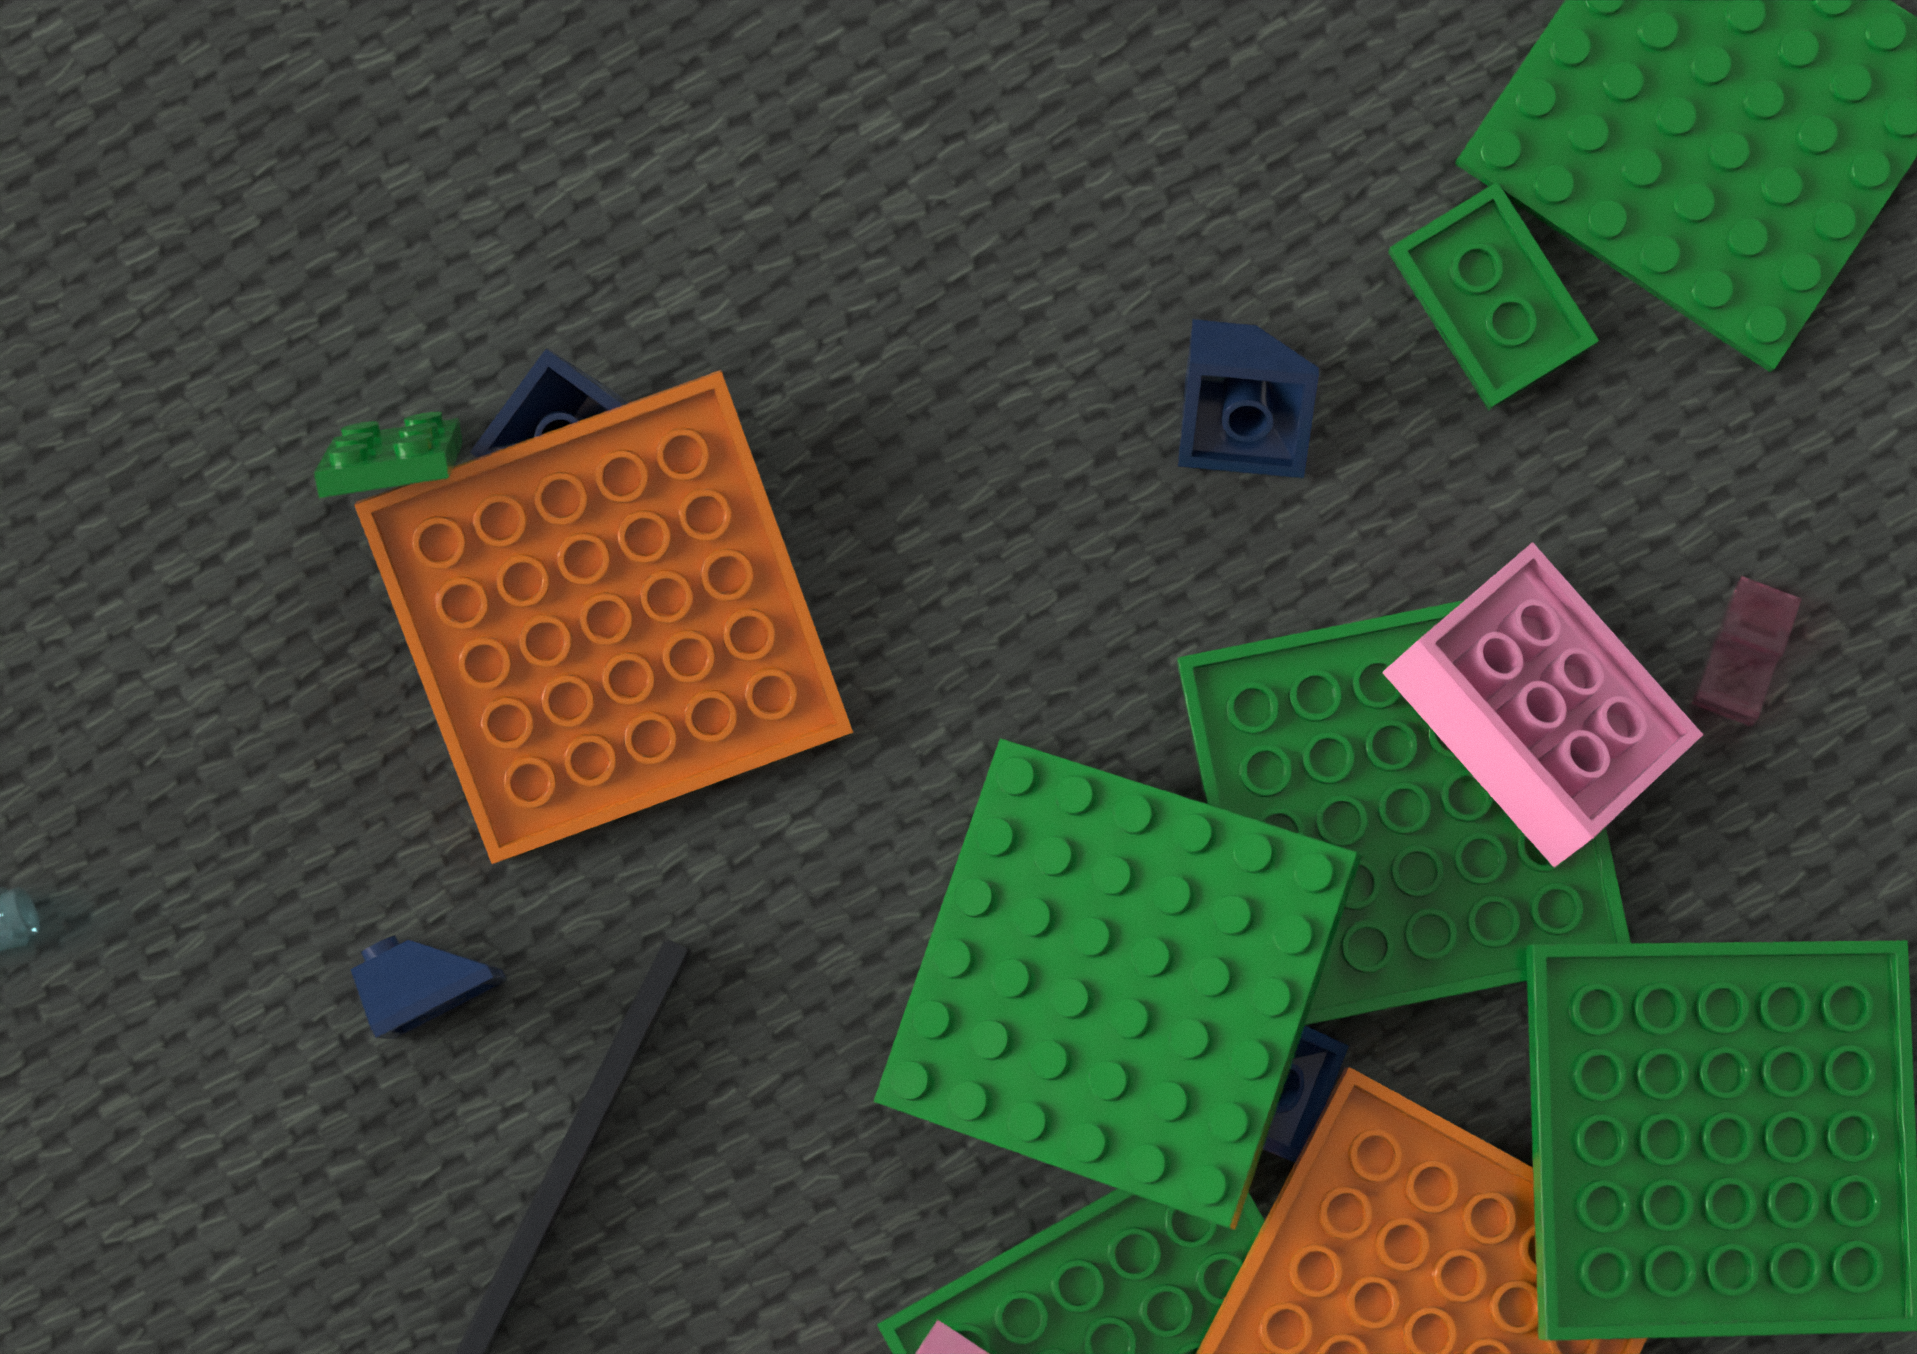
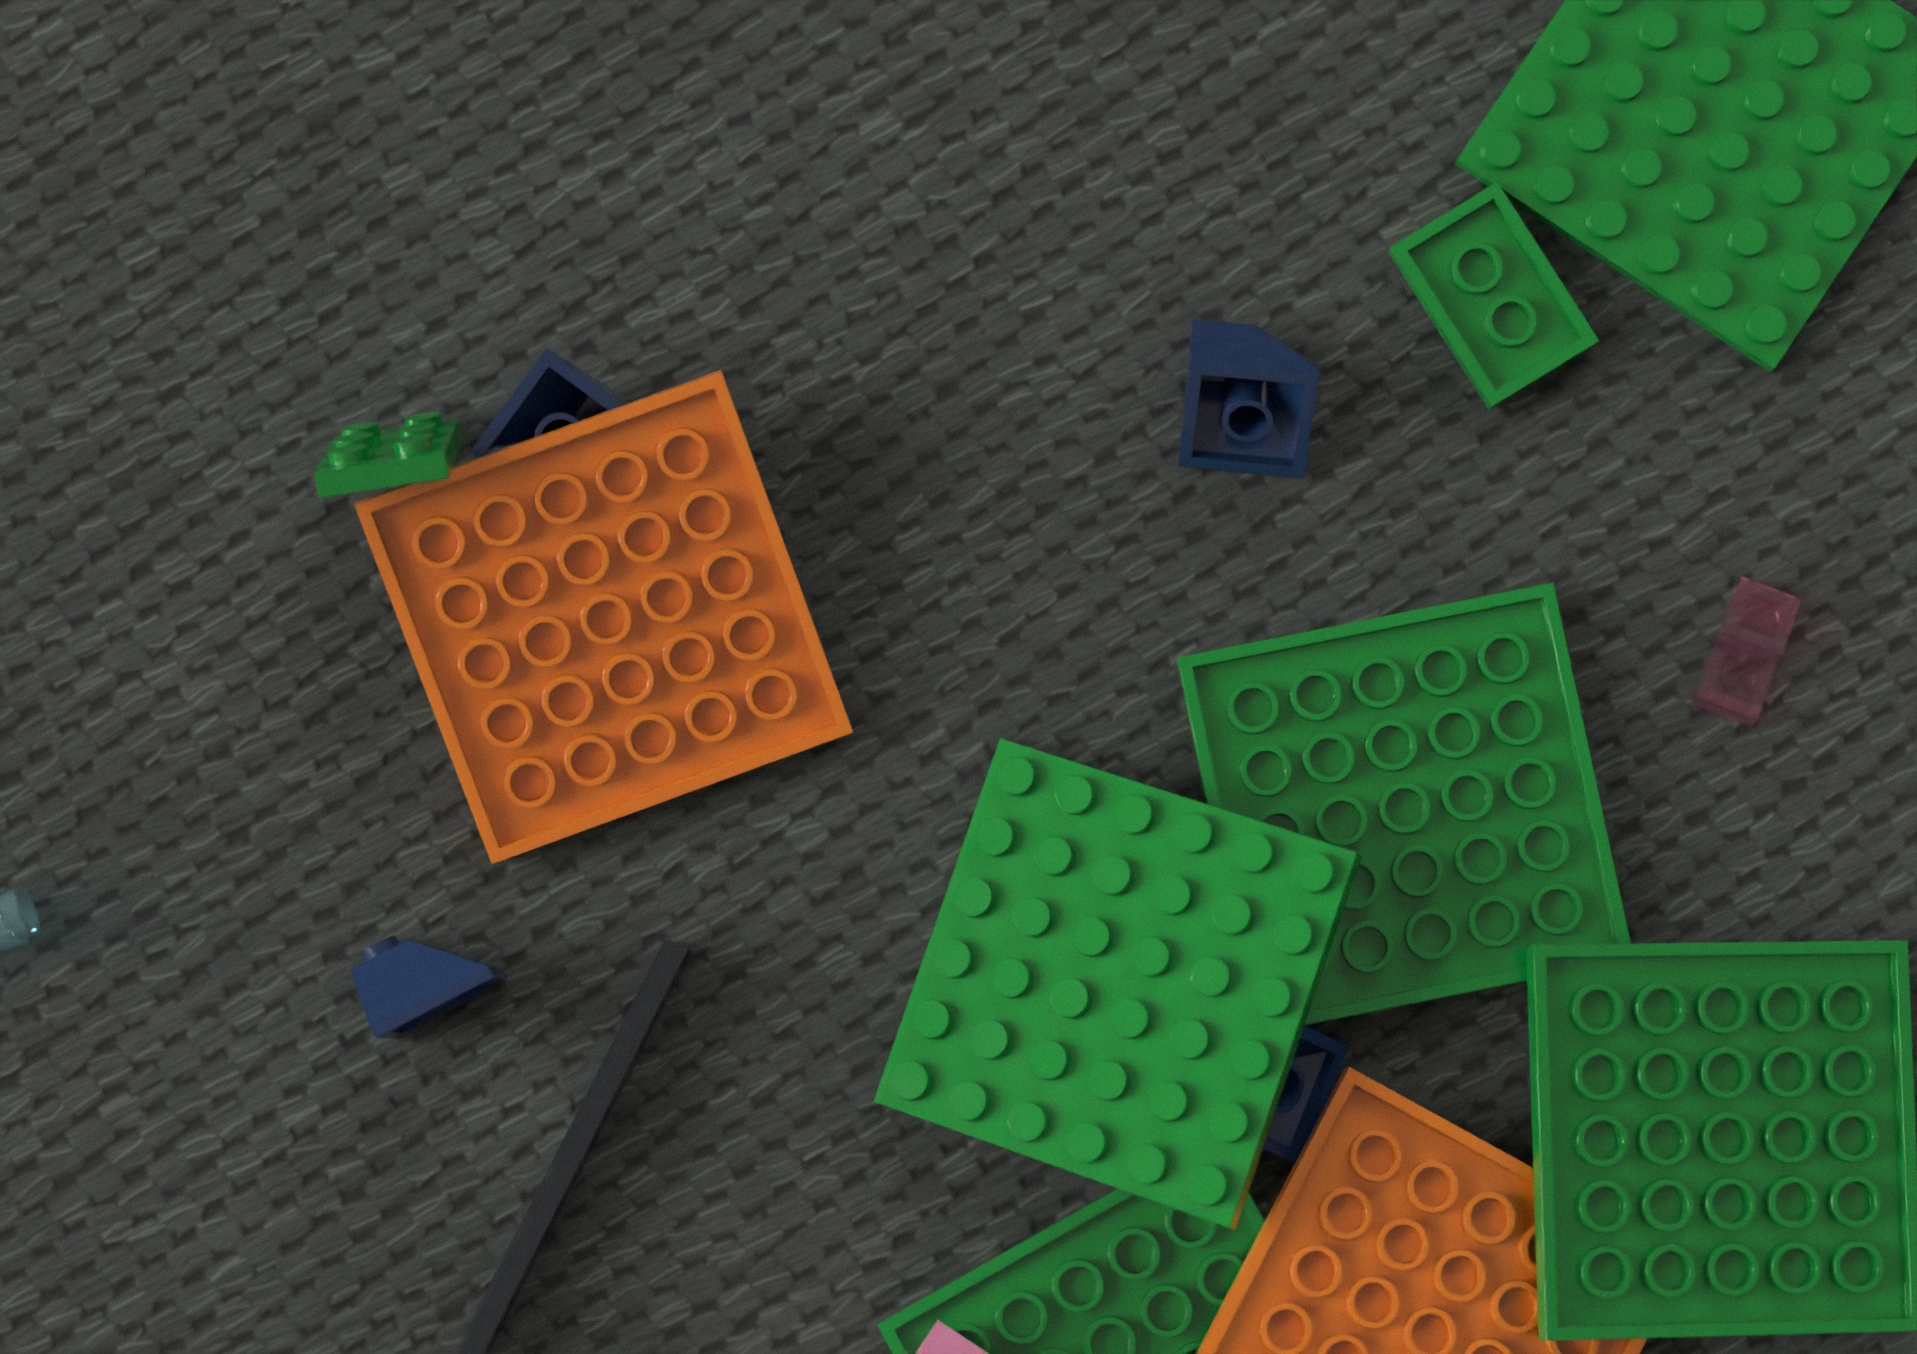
(1543, 705): bright pink slope -> none

